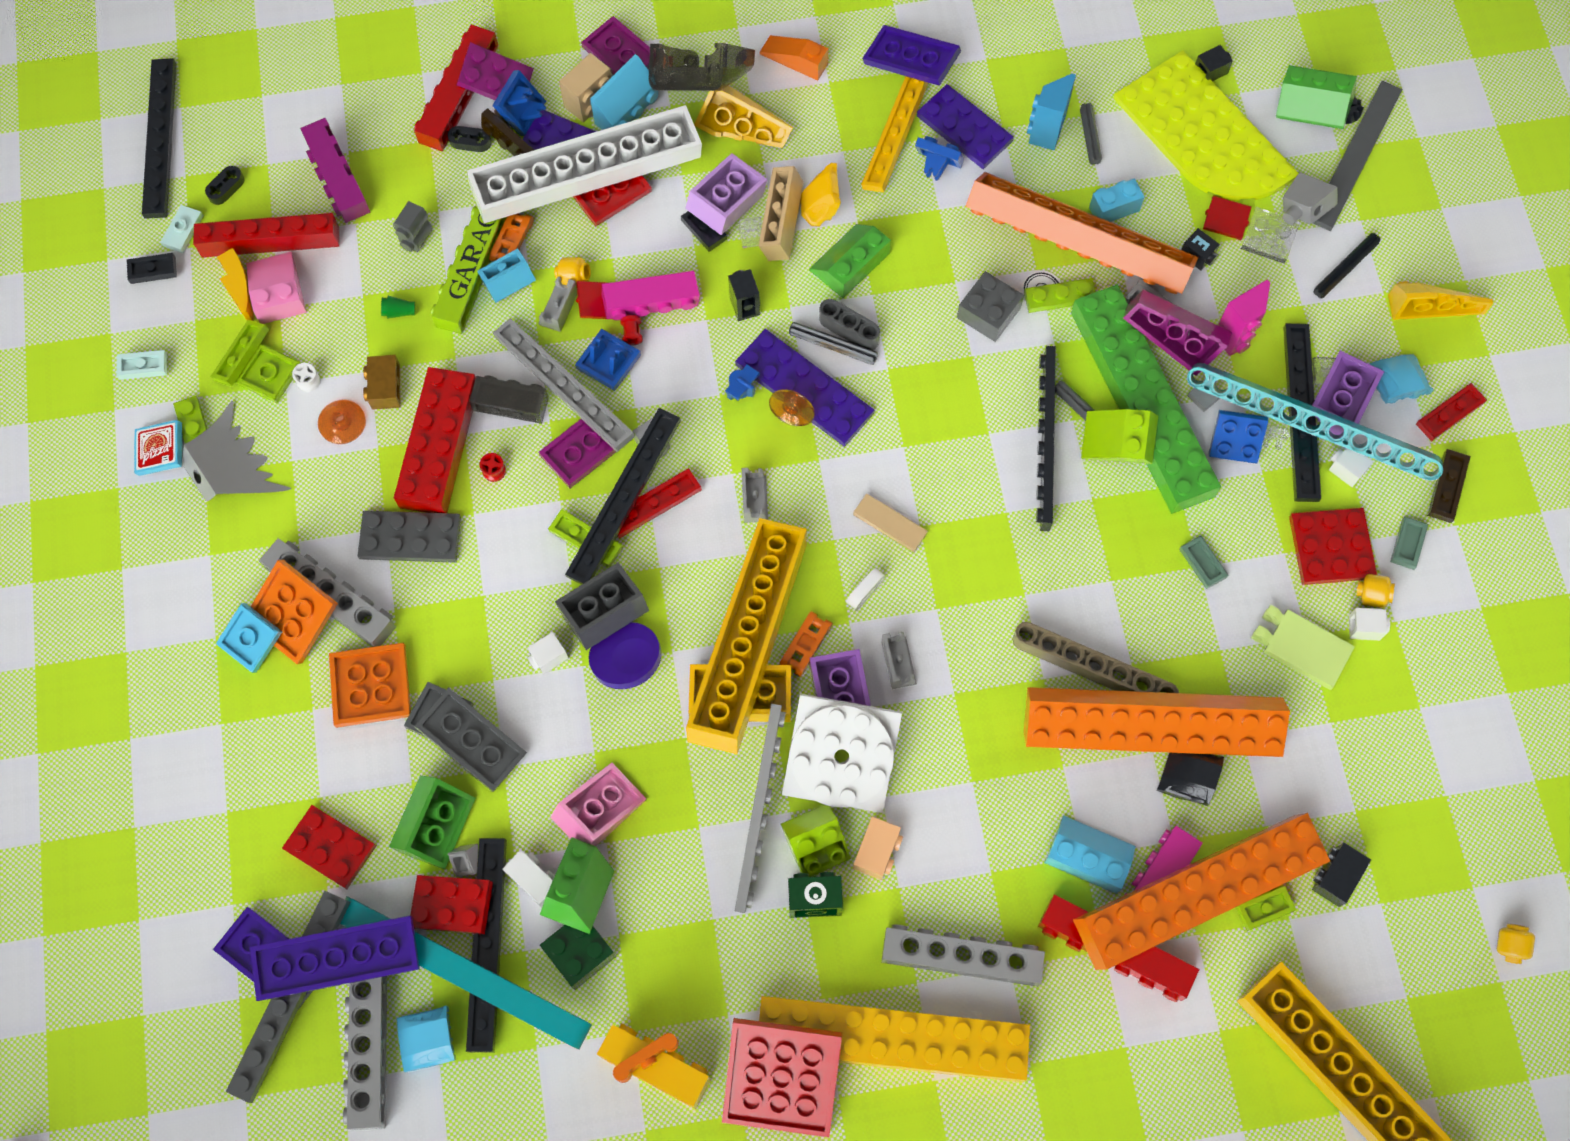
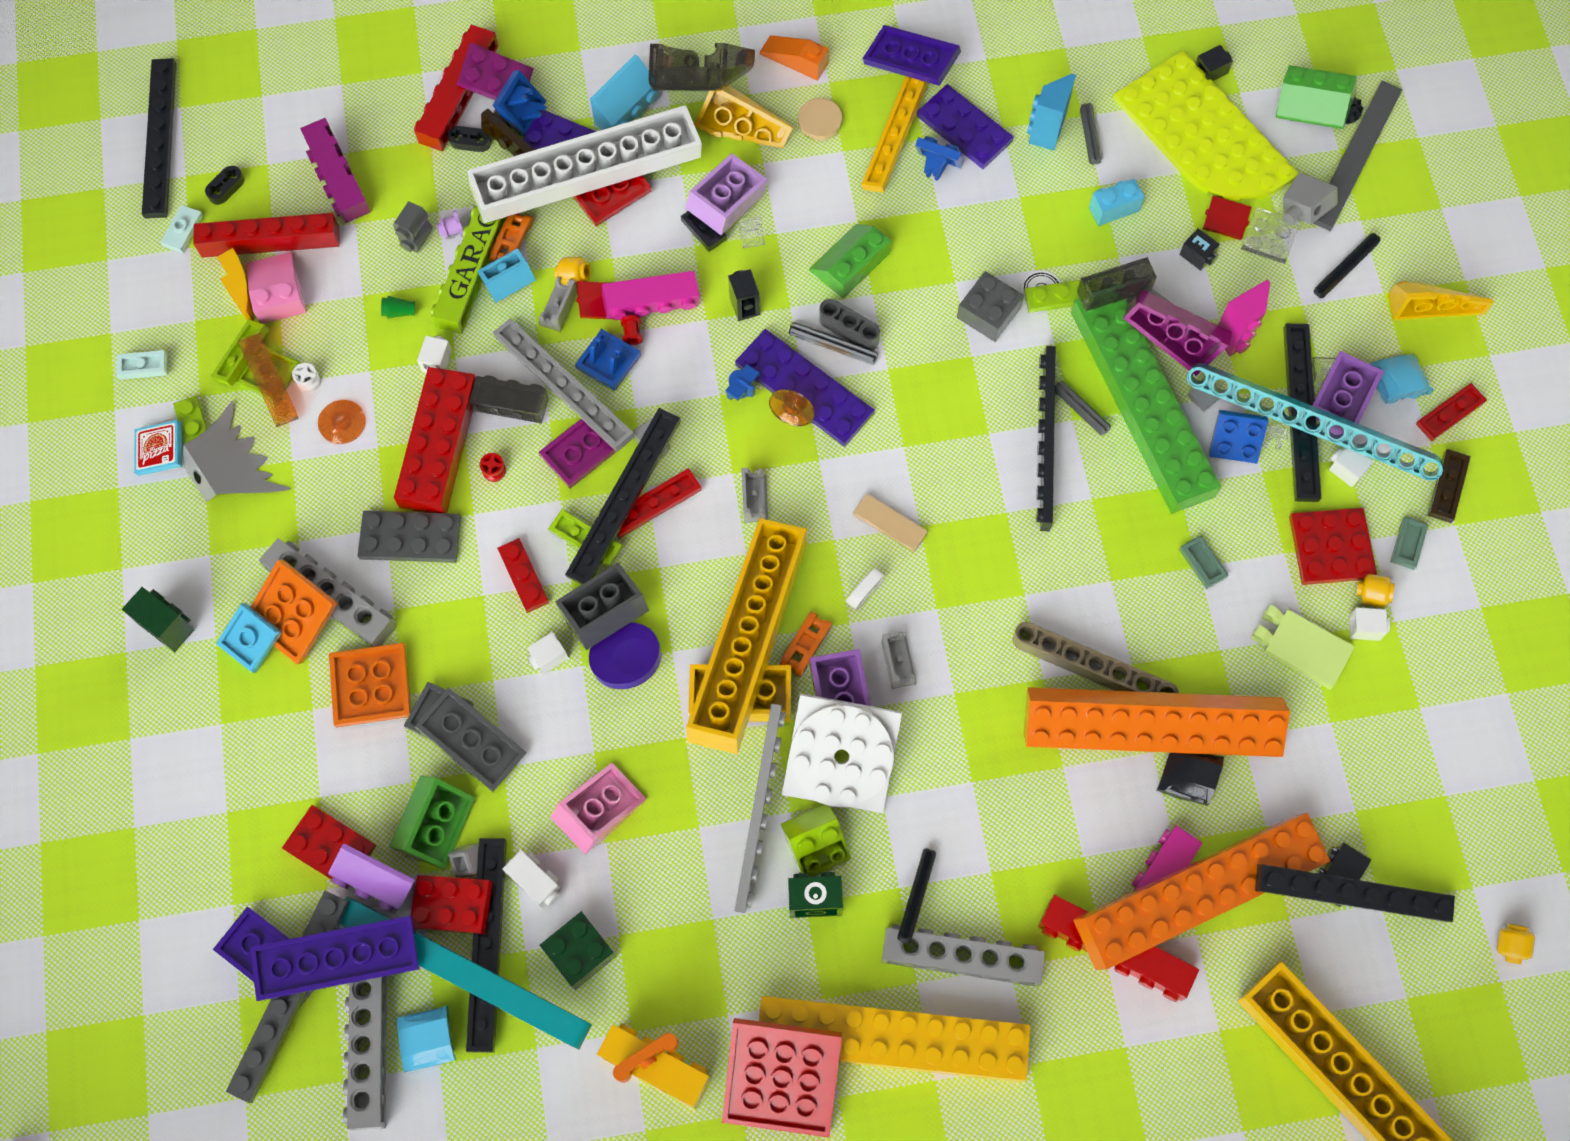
(151, 268): black plate -> none
(159, 618): none -> dark green brick
(268, 380): none -> clear orange plate
(370, 878): none -> medium lavender slope
(382, 382): pearl gold brick -> none
(434, 353): none -> white brick
(450, 225): none -> lavender brick
(523, 575): none -> red plate
(578, 886): bright green slope -> none
(582, 84): tan brick -> none
(615, 45): magenta plate -> none
(781, 213): tan brick -> none
(820, 119): none -> tan tile
(821, 197): yellow slope -> none
(877, 848): light nougat brick -> none
(916, 896): none -> black axle
(1081, 232): brick -> none
(1090, 855): medium azure slope -> none
(1116, 284): none -> clear smoke brick
(1120, 435): lime slope -> none
(1266, 908): lime plate -> none
(1354, 893): none -> black plate

